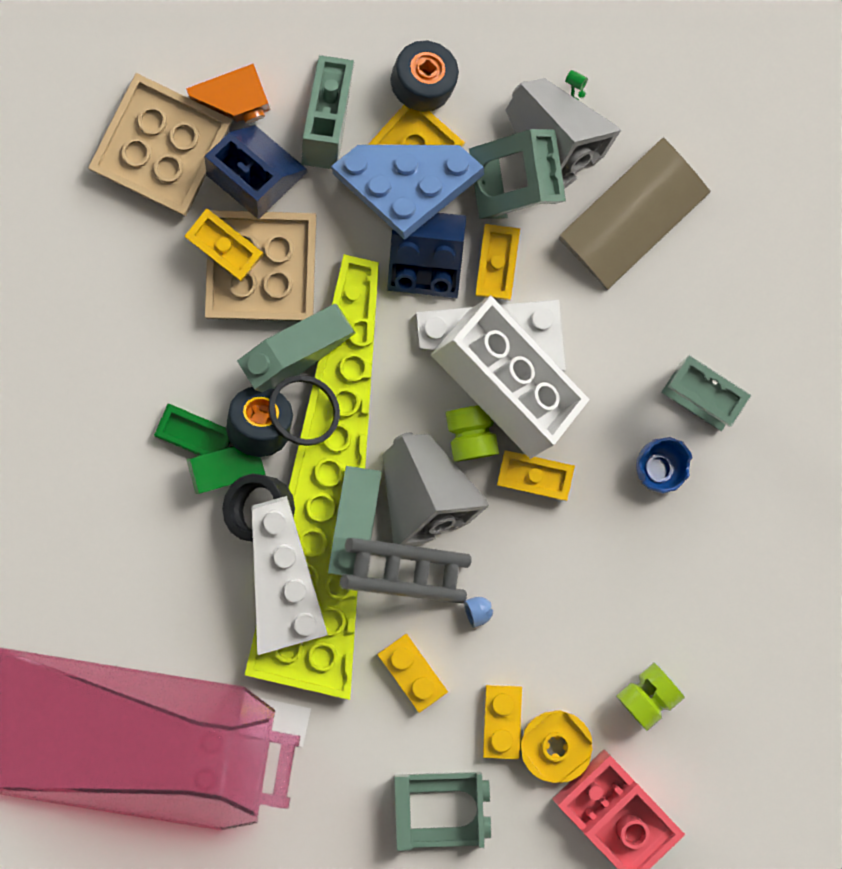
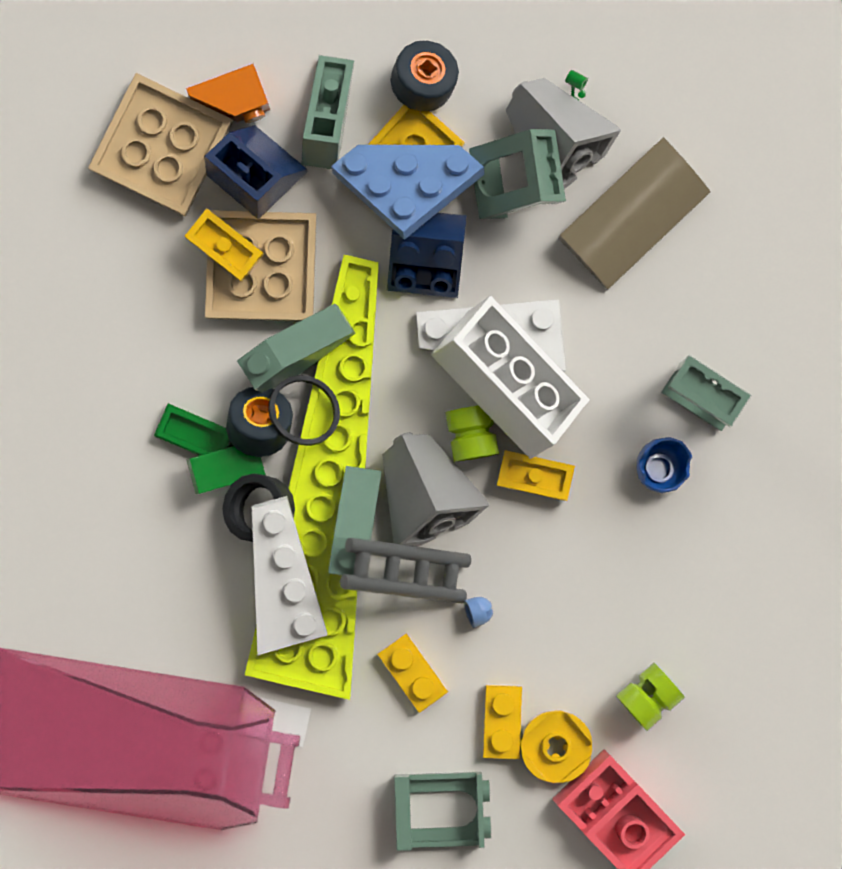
(497, 262): yellow plate -> none

